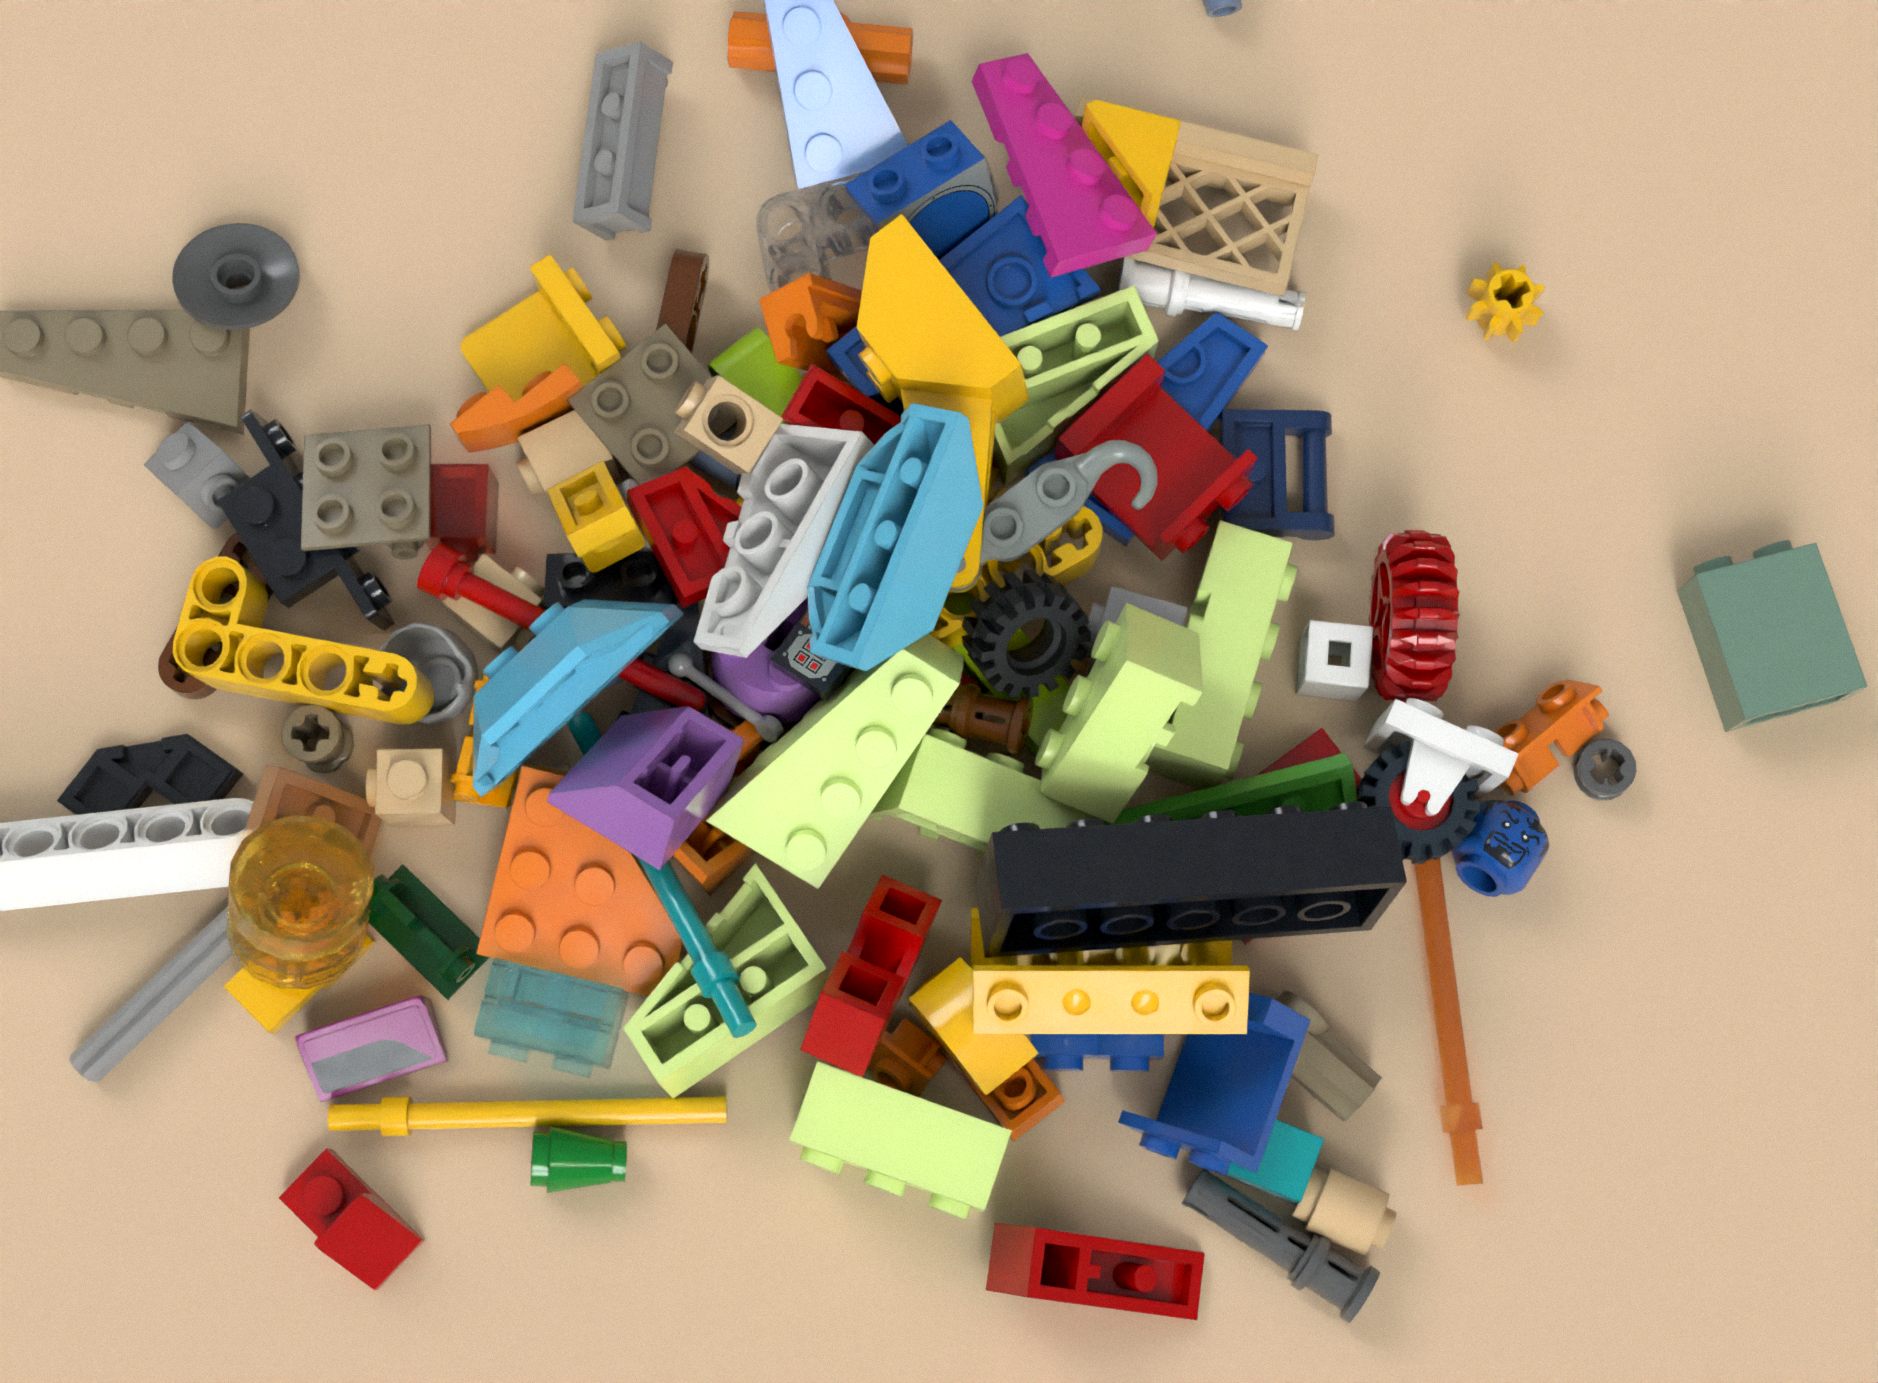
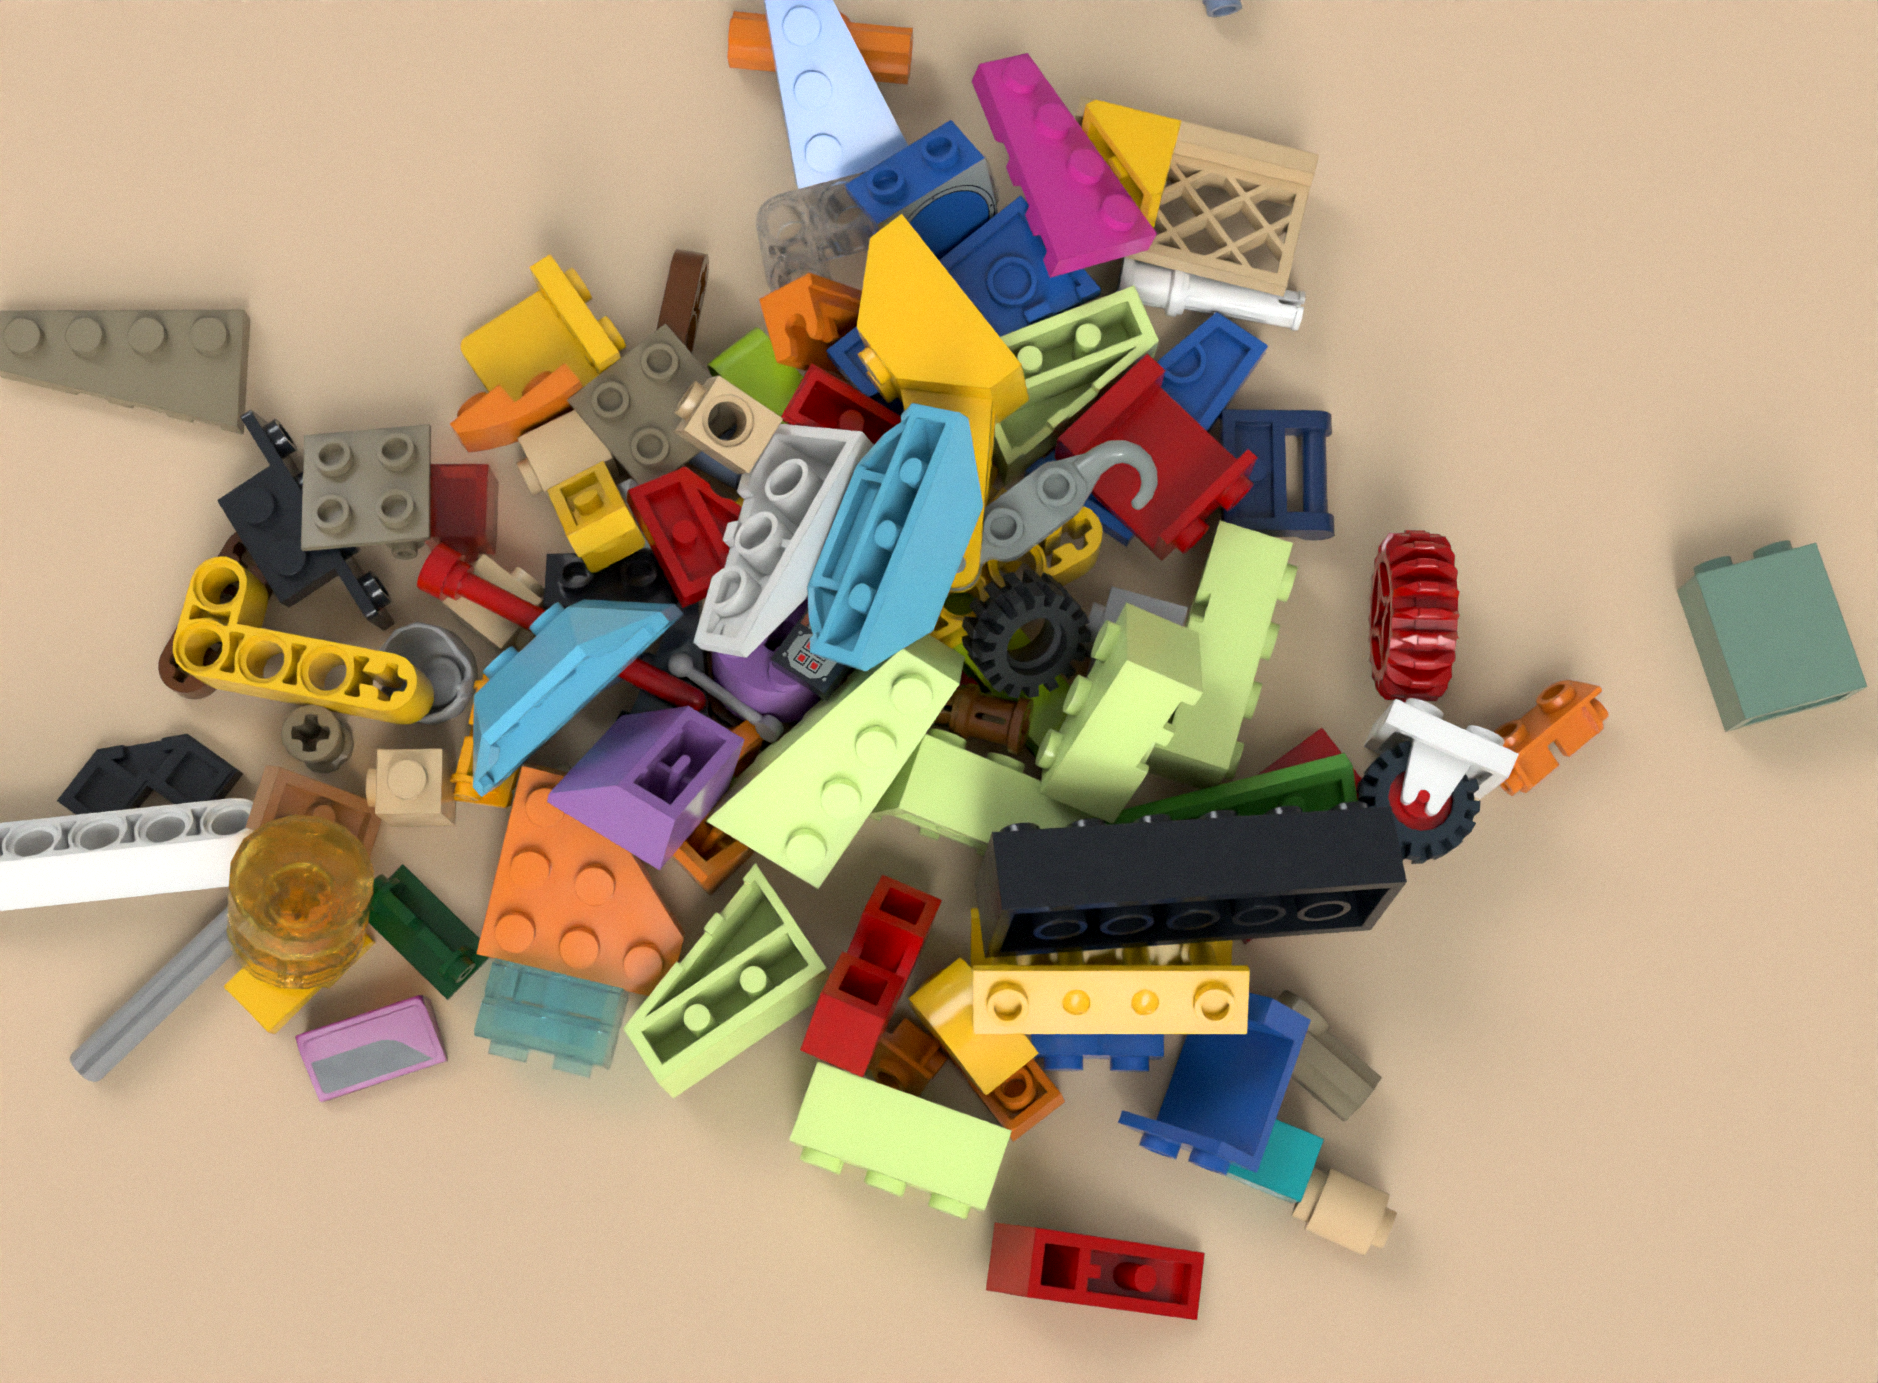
(196, 472): light grey bracket -> none
(235, 257): dark grey dish -> none
(350, 1220): red slope -> none
(400, 1115): yellow bar -> none
(575, 1160): green cone -> none
(621, 140): light grey container -> none
(711, 968): teal bar -> none
(1306, 1258): dark grey pin -> none
(1342, 640): white piece -> none
(1460, 1114): clear orange bar -> none
(1498, 316): yellow gear -> none
(1501, 848): blue head -> none
(1623, 775): dark grey bush -> none

